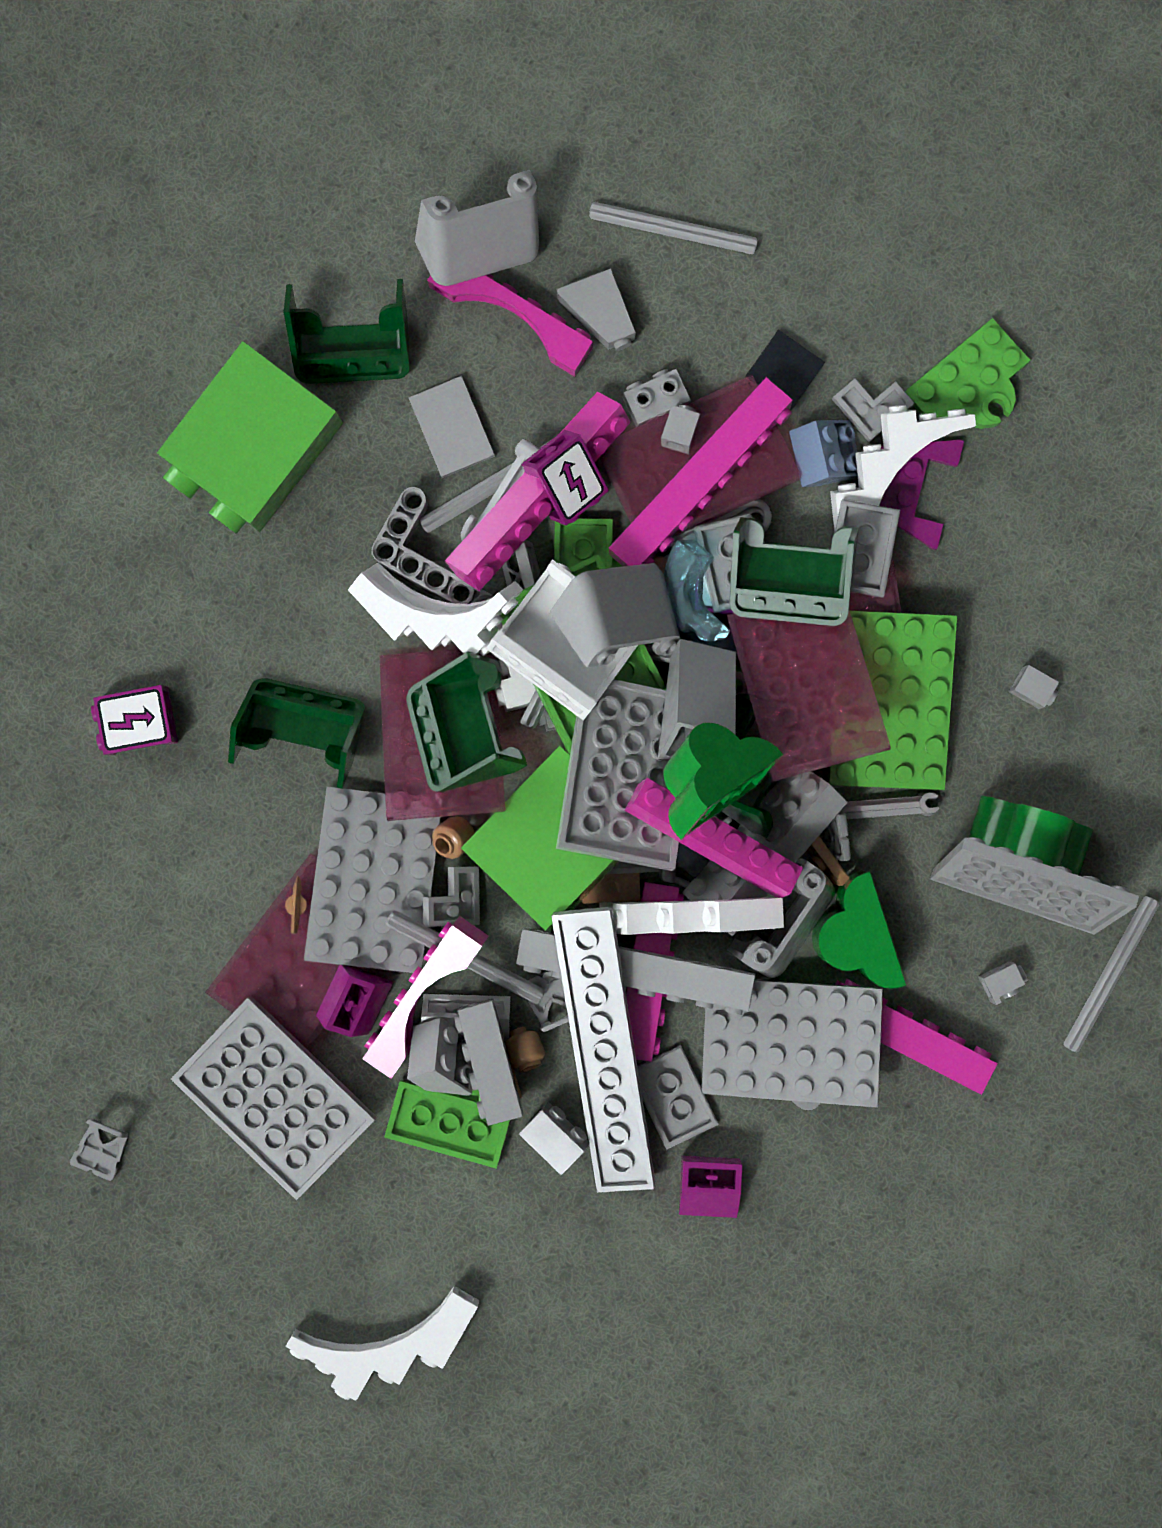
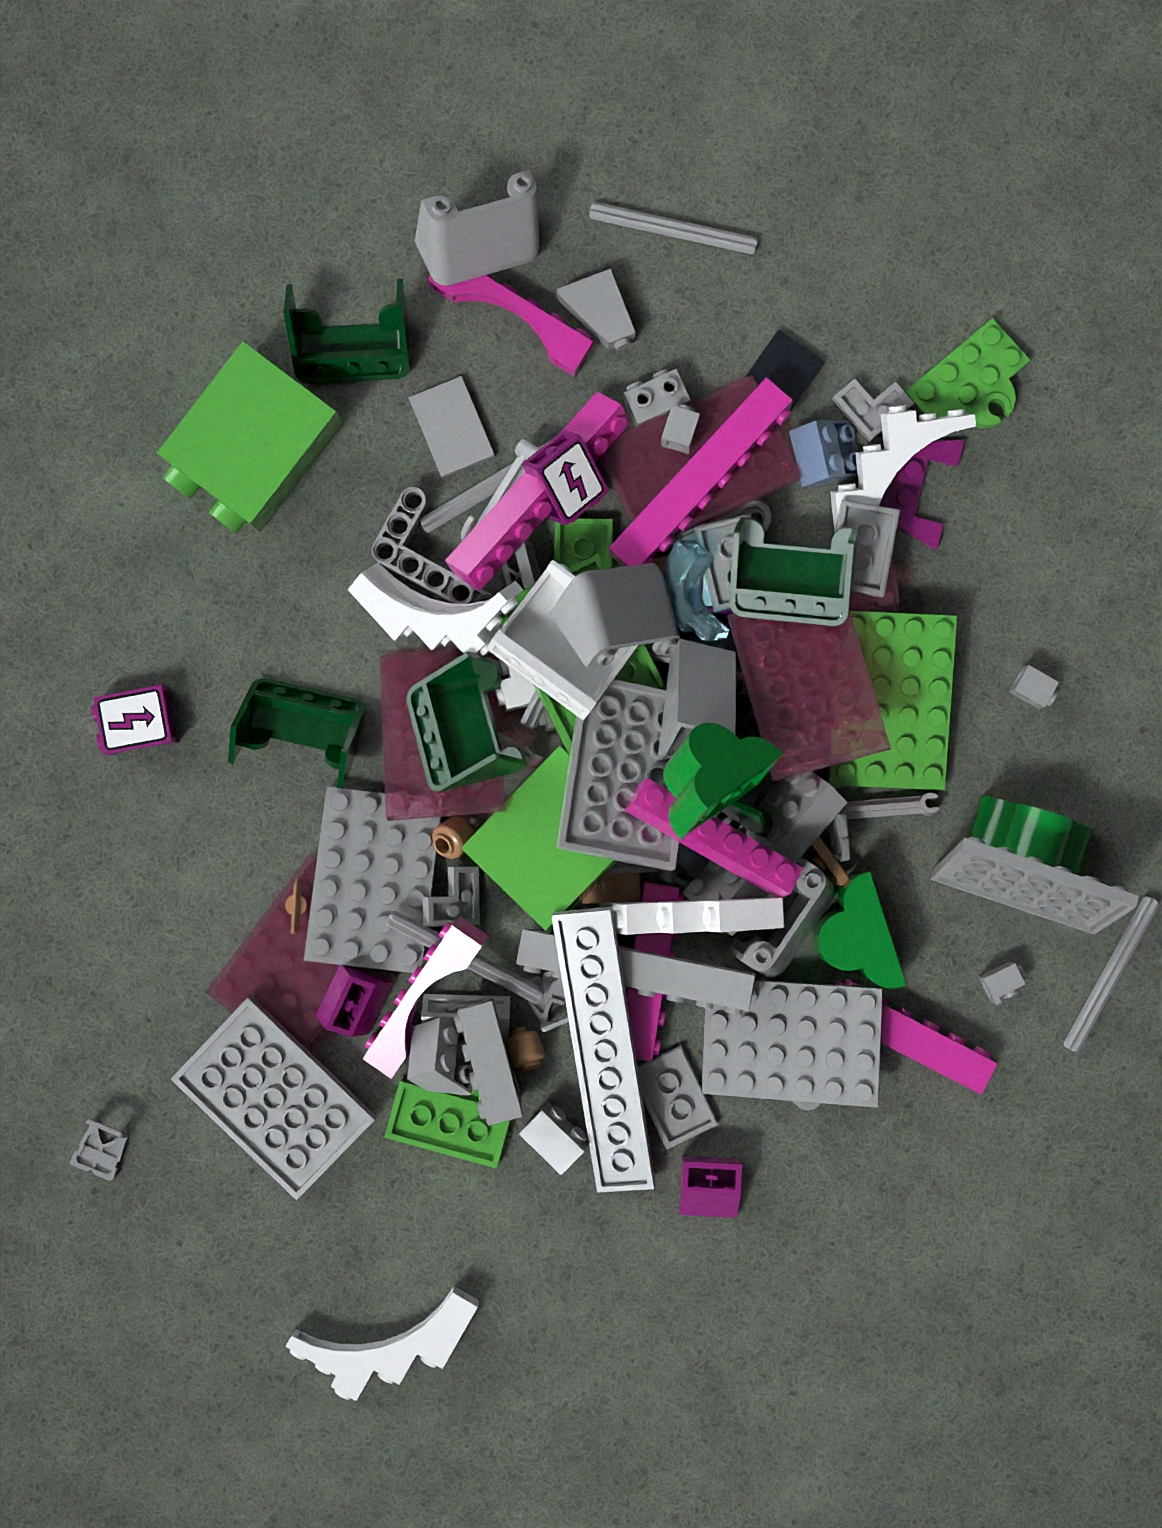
(530, 752): none -> light grey piece

